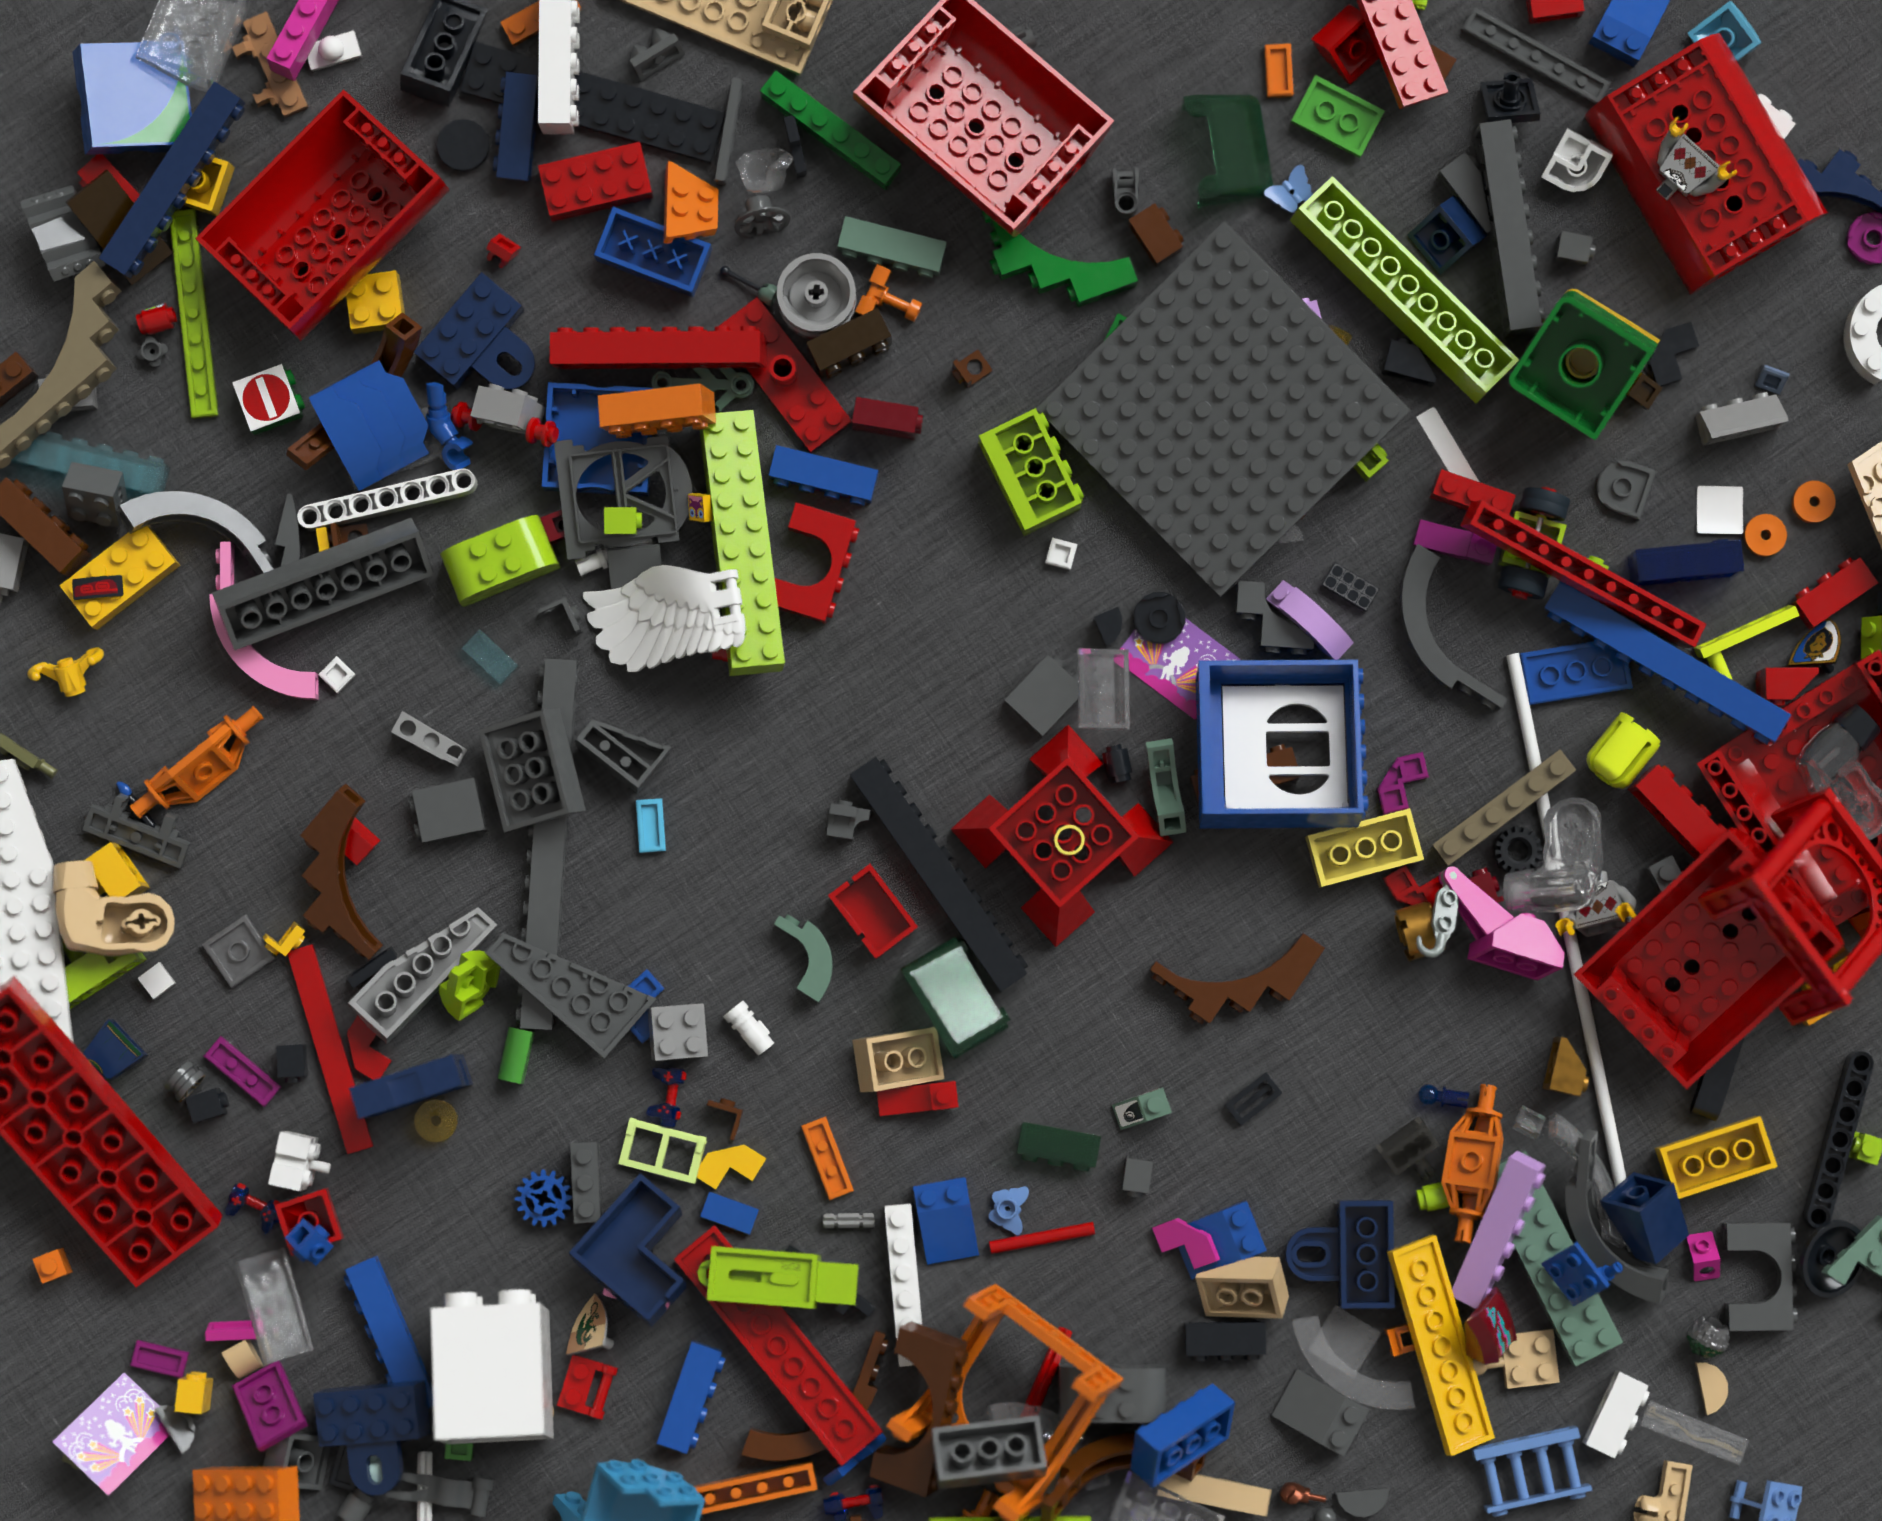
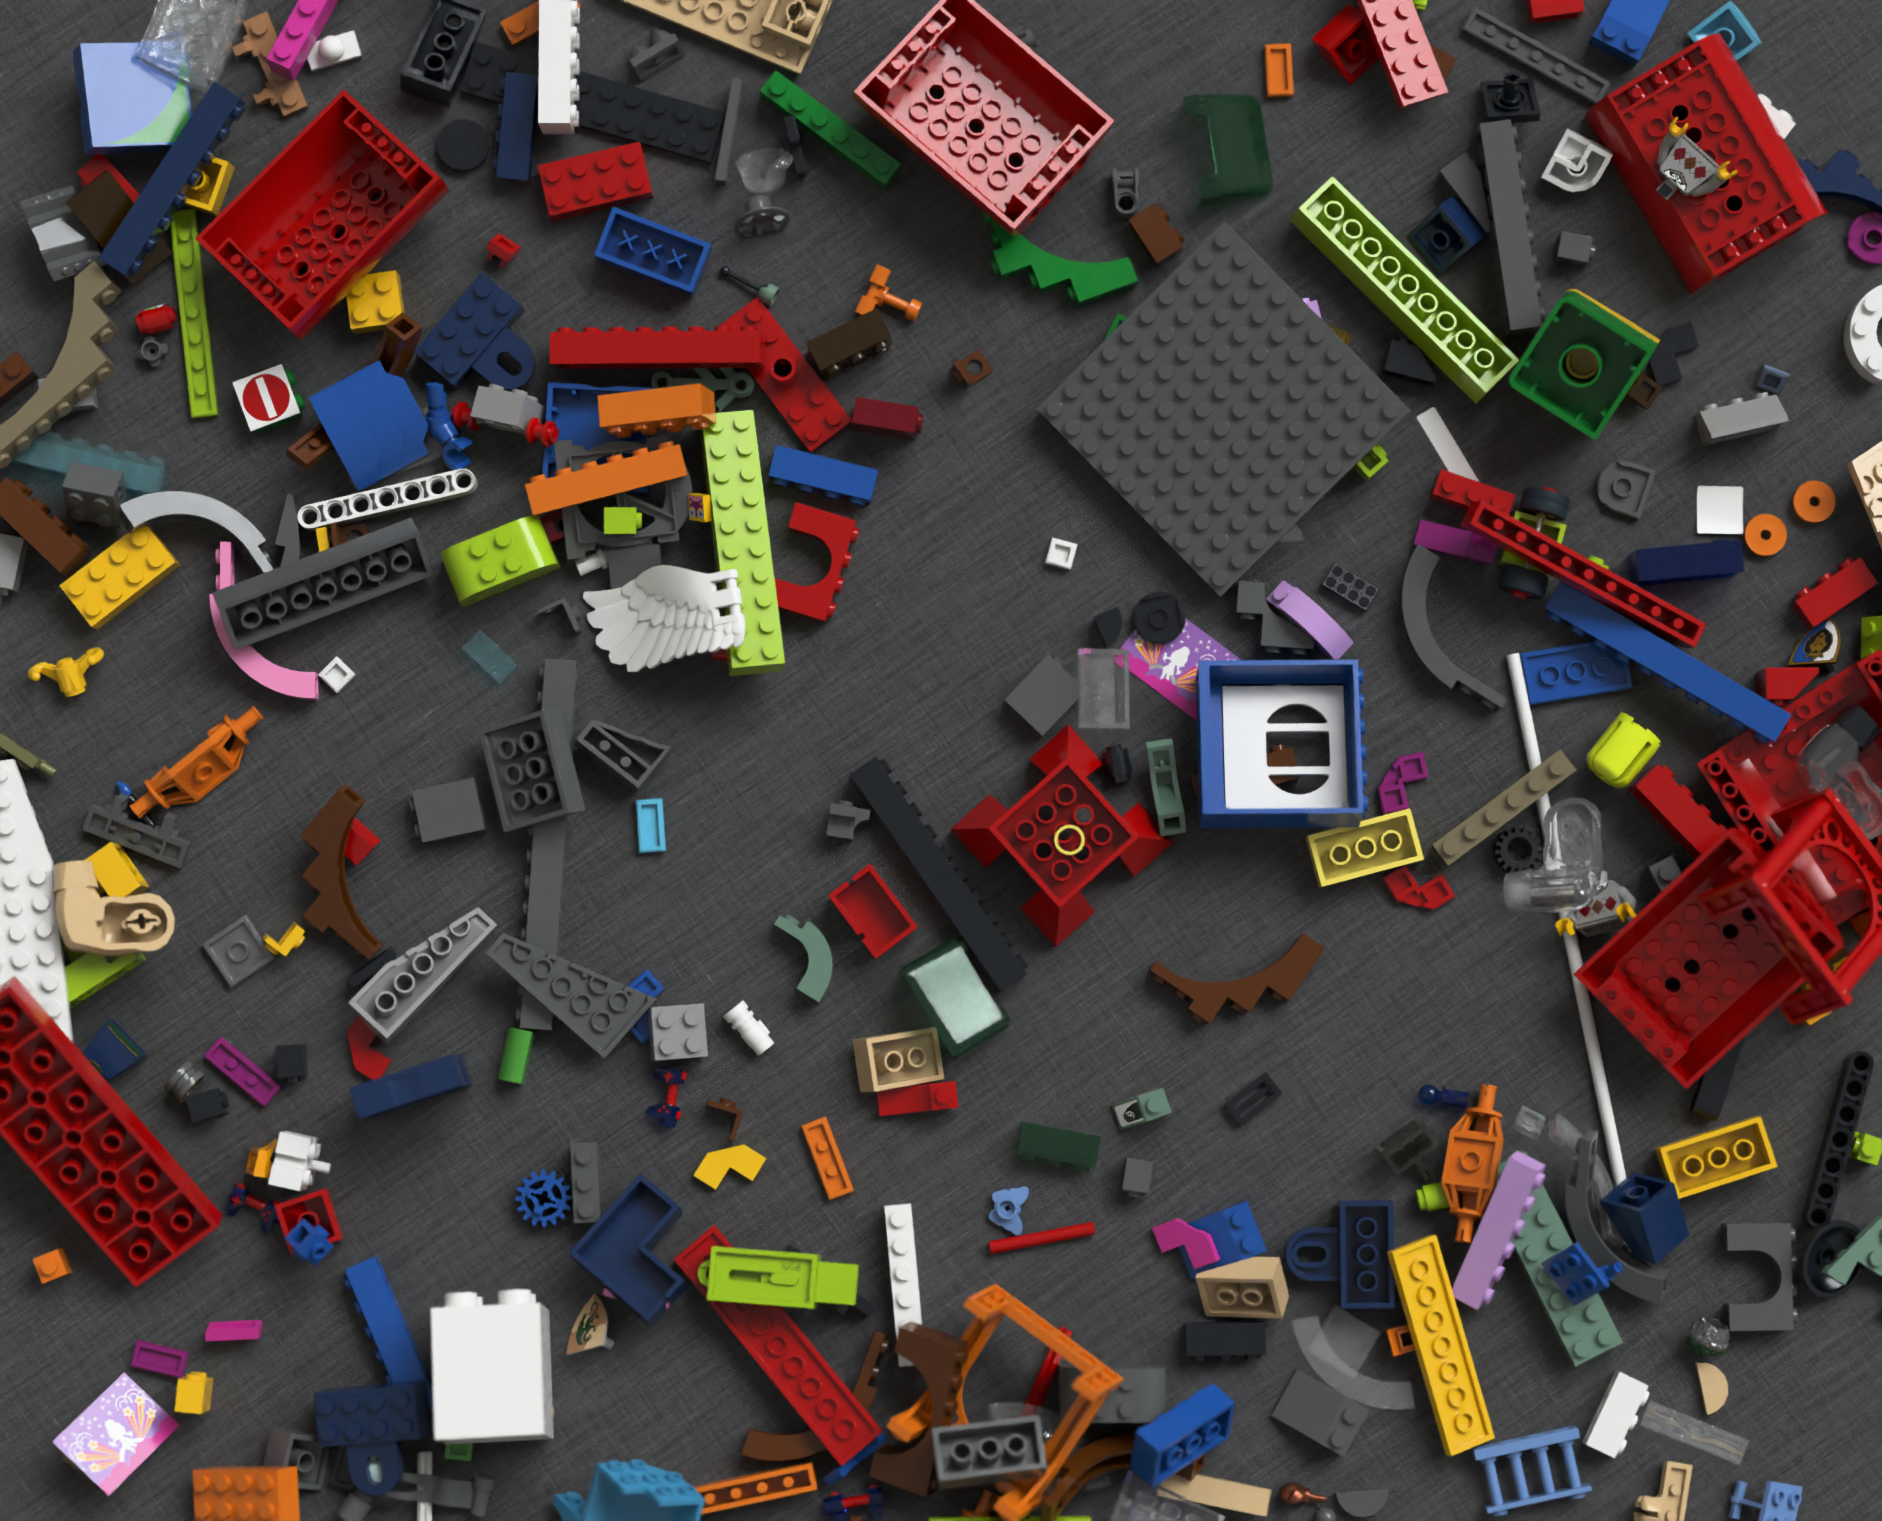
(97, 587): sticker -> none
(156, 980): white tile -> none
(178, 1426): dark grey tile -> none
(242, 1359): tan brick -> none
(259, 1160): none -> light orange slope
(269, 1405): magenta tile -> none
(274, 1306): clear tile -> none
(329, 1047): red tile -> none
(424, 1117): clear yellow piece -> none
(428, 739): light grey leg -> none
(469, 983): lime brick -> none
(578, 1385): red plate -> none
(606, 479): none -> orange brick
(667, 1132): yellowish green window -> none
(689, 205): orange wing -> none
(690, 1396): blue brick -> none
(729, 1212): blue tile -> none
(825, 278): light grey piece -> none
(849, 1220): light grey axle -> none
(891, 246): sand green brick -> none
(946, 1220): blue slope -> none
(1024, 488): lime brick -> none
(1281, 194): medium blue animal -> none
(1337, 116): bright green plate -> none
(1415, 922): pearl gold brick -> none
(1488, 884): dark red brick -> none
(1489, 1329): dark red slope -> none
(1502, 941): slope -> none
(1527, 1360): tan plate -> none
(1565, 1070): pearl gold slope -> none
(1704, 1254): dark pink bracket -> none
(1713, 647): neon yellow piece -> none

